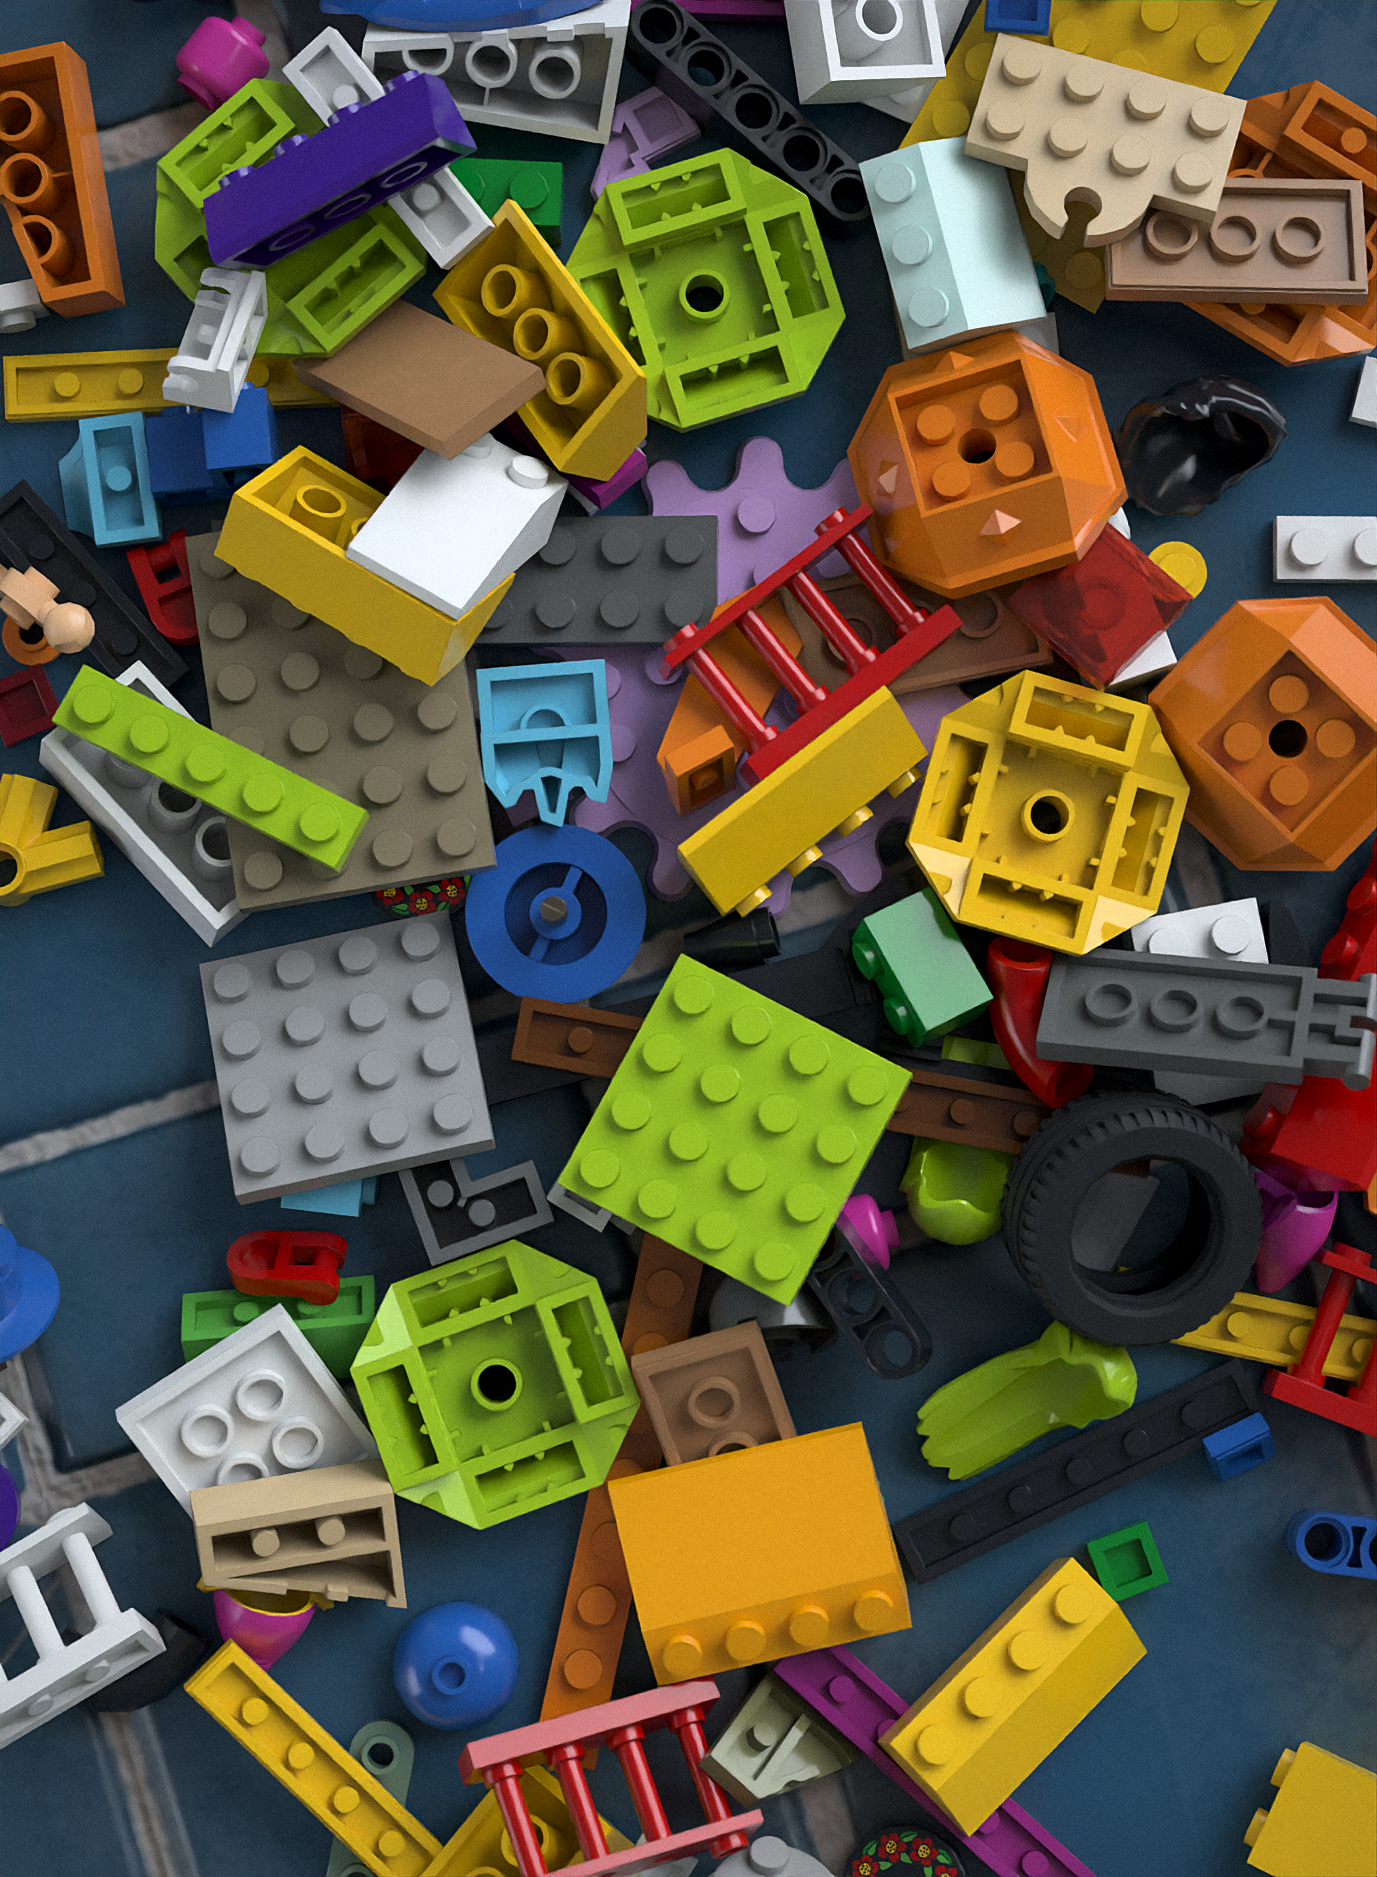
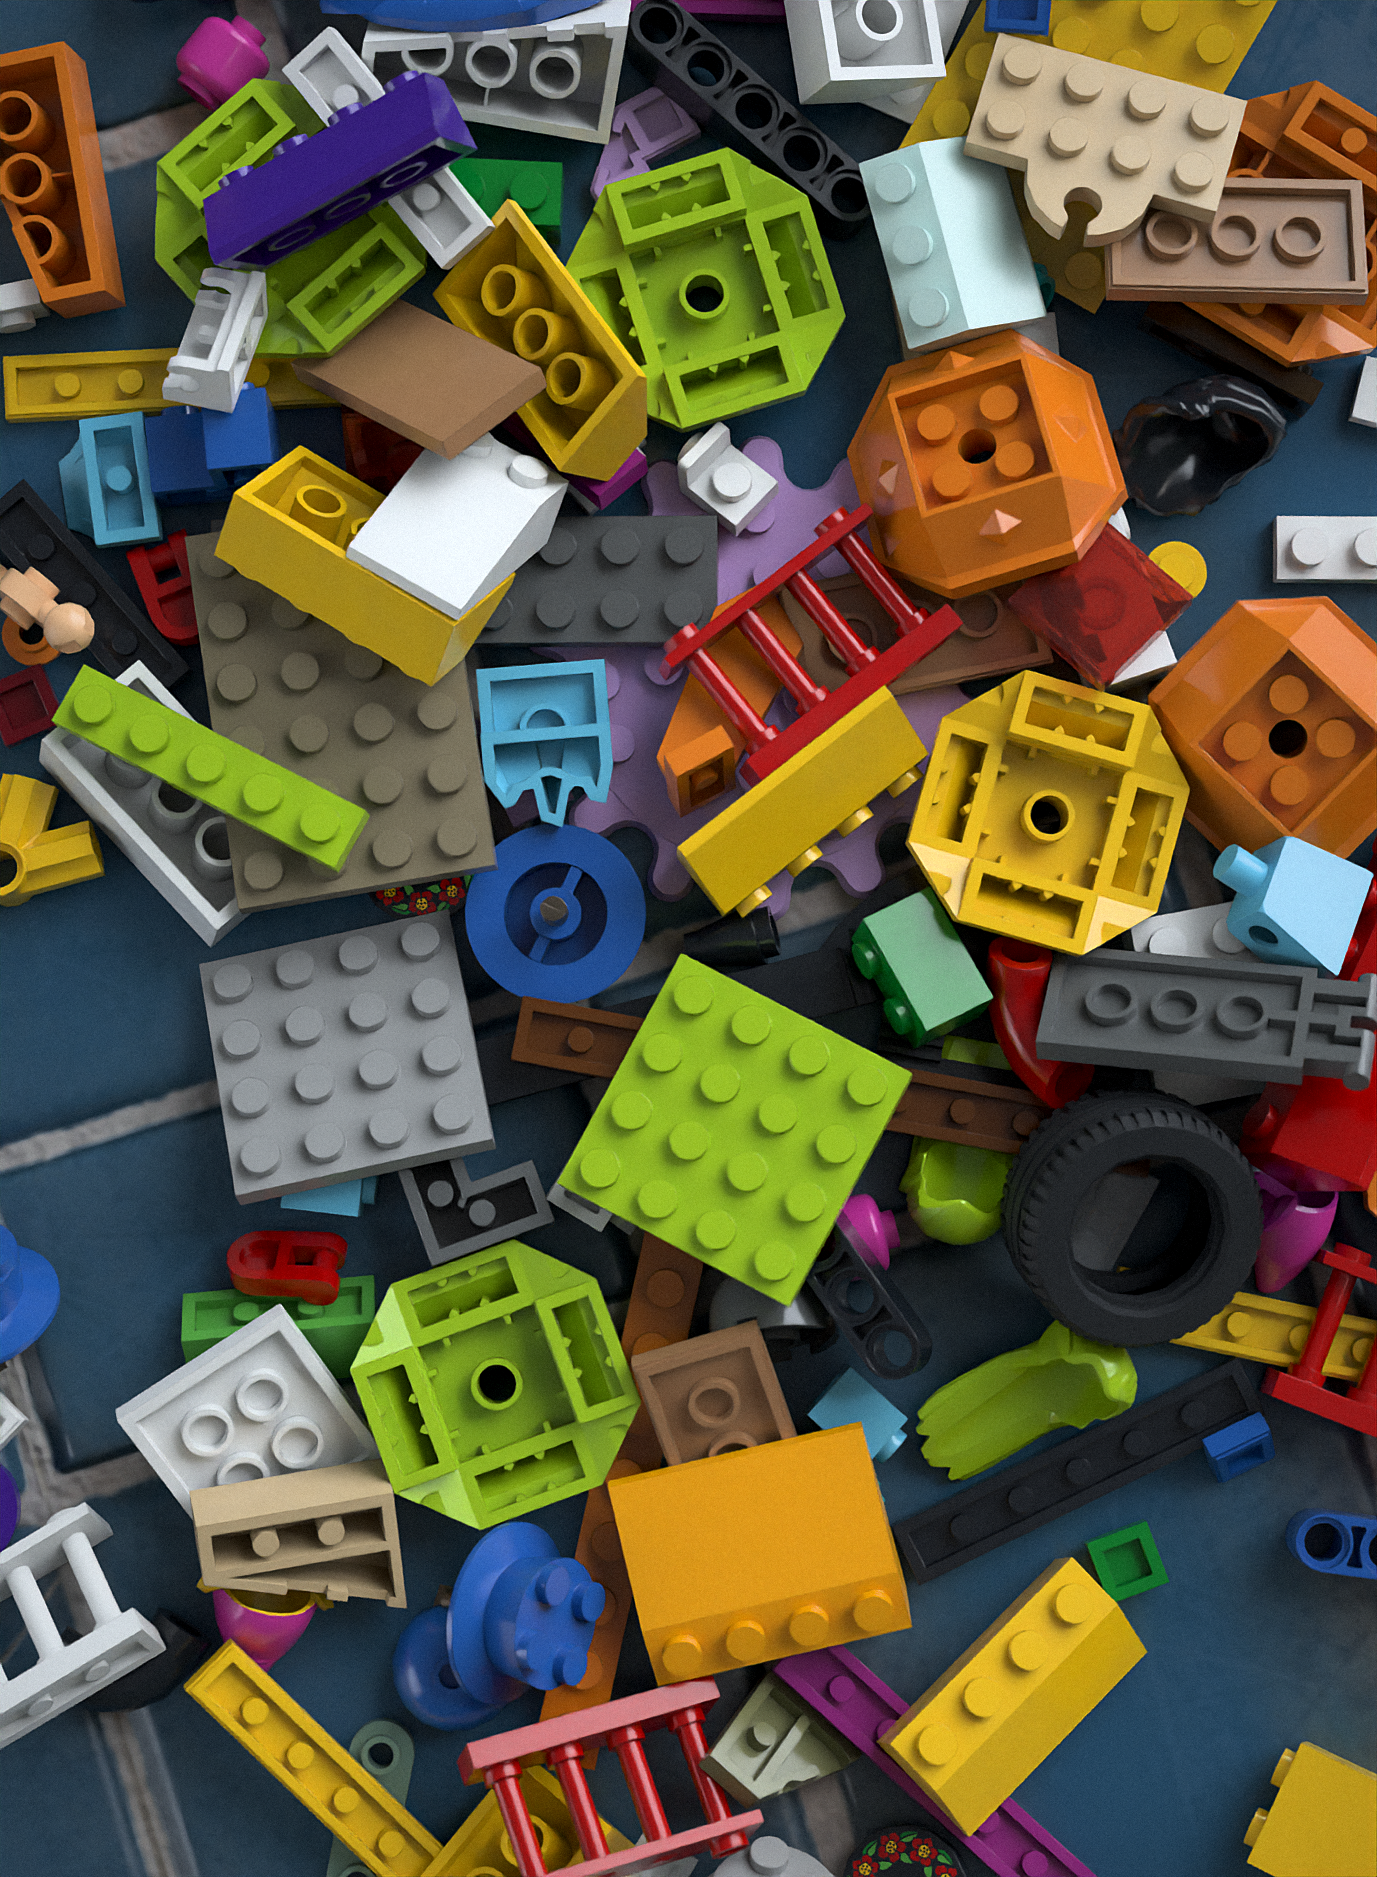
(519, 1615): none -> blue piece
(723, 479): none -> white bracket
(853, 1400): none -> medium azure brick
(1227, 354): none -> dark brown plate
(1294, 903): none -> medium azure torso

